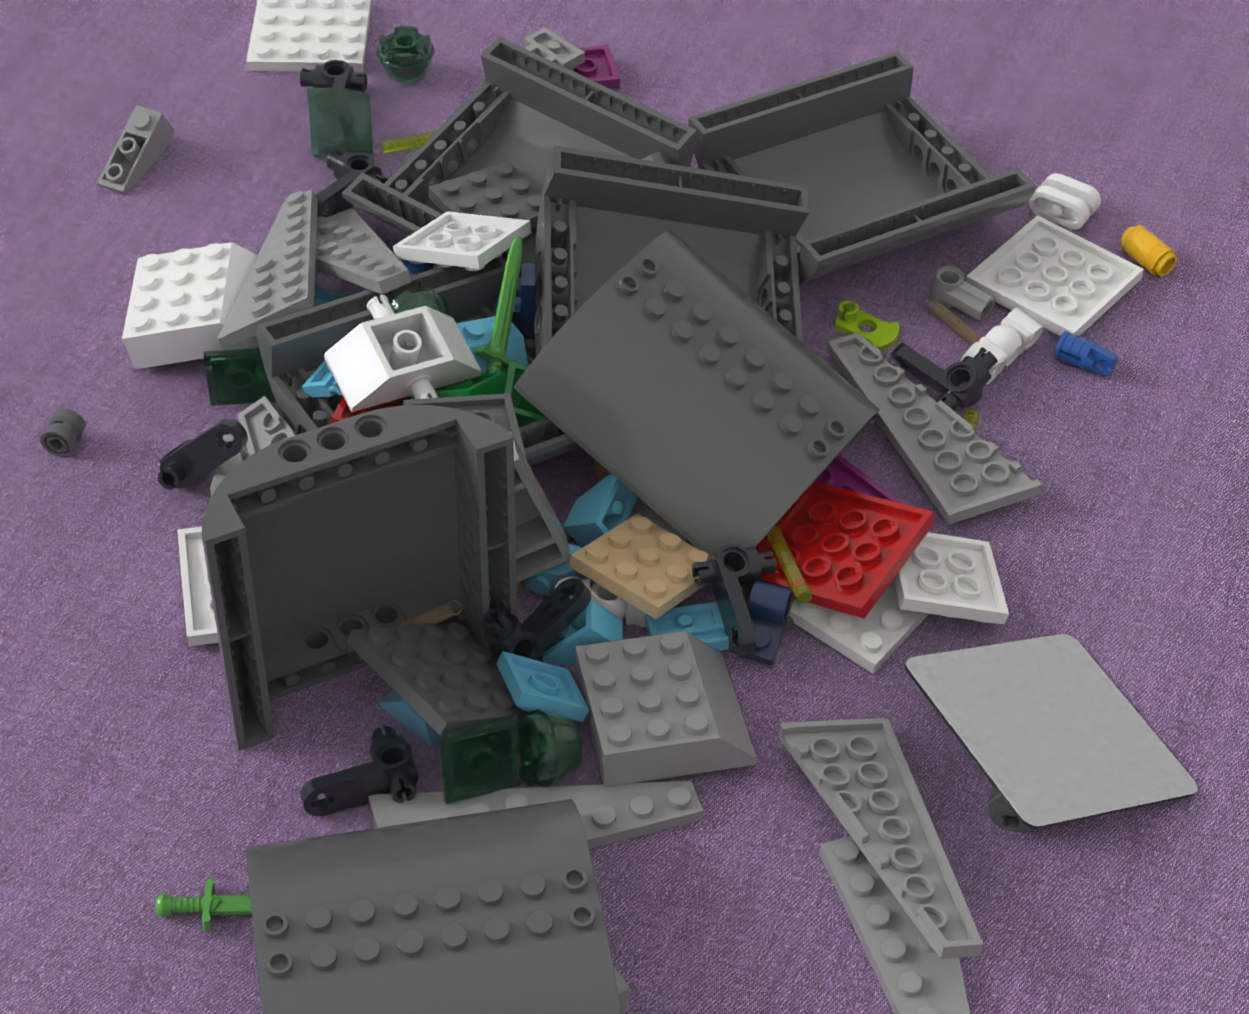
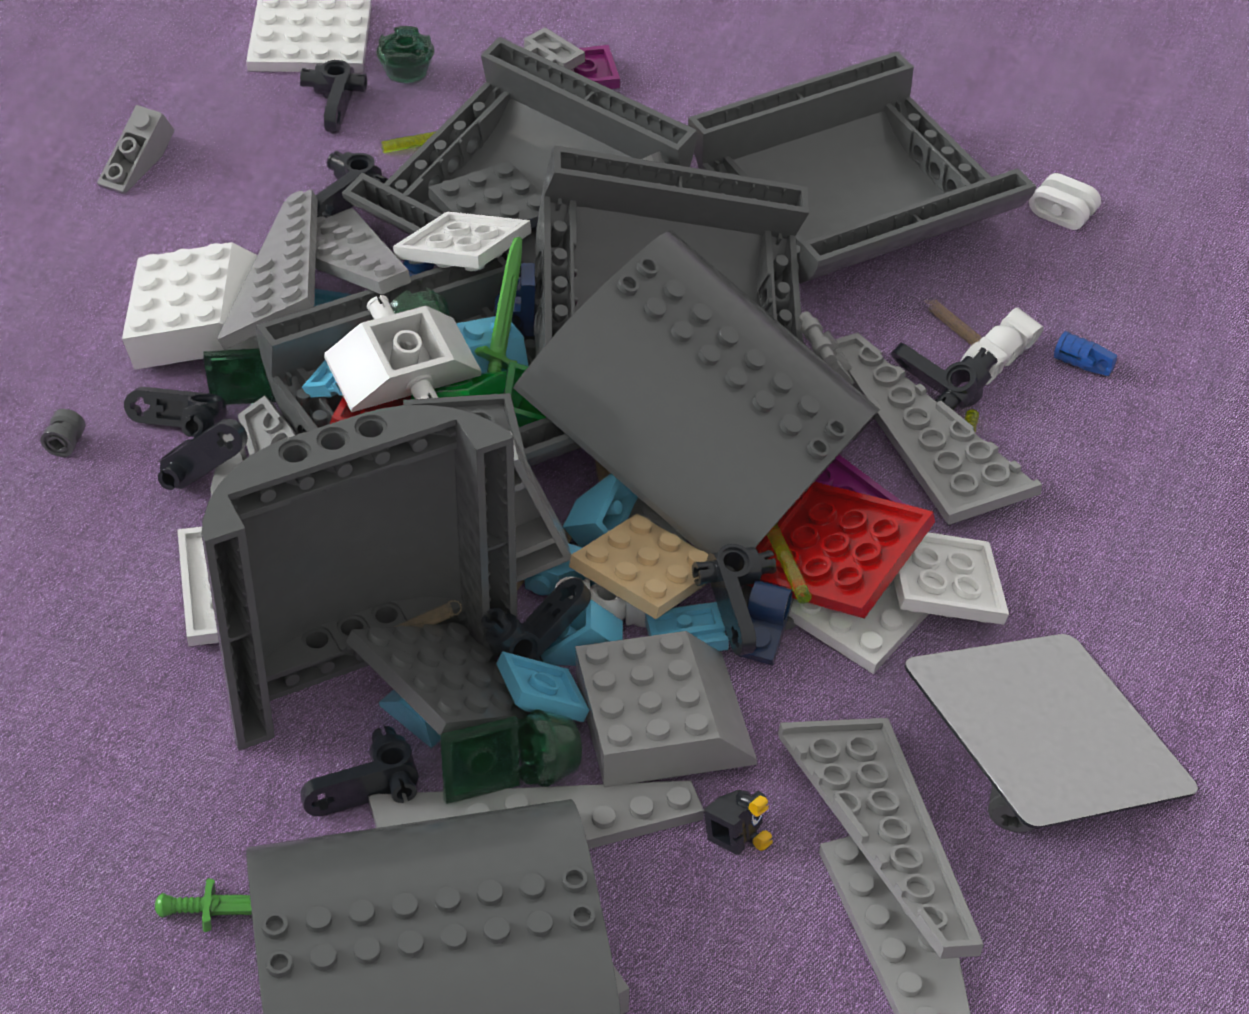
(176, 408): none -> black piece
(339, 121): clear green slope -> none
(735, 820): none -> black piece
(824, 345): none -> light grey plate
(882, 337): lime piece -> none
(953, 291): light grey piece -> none
(1055, 277): white plate -> none
(1148, 250): yellow head -> none

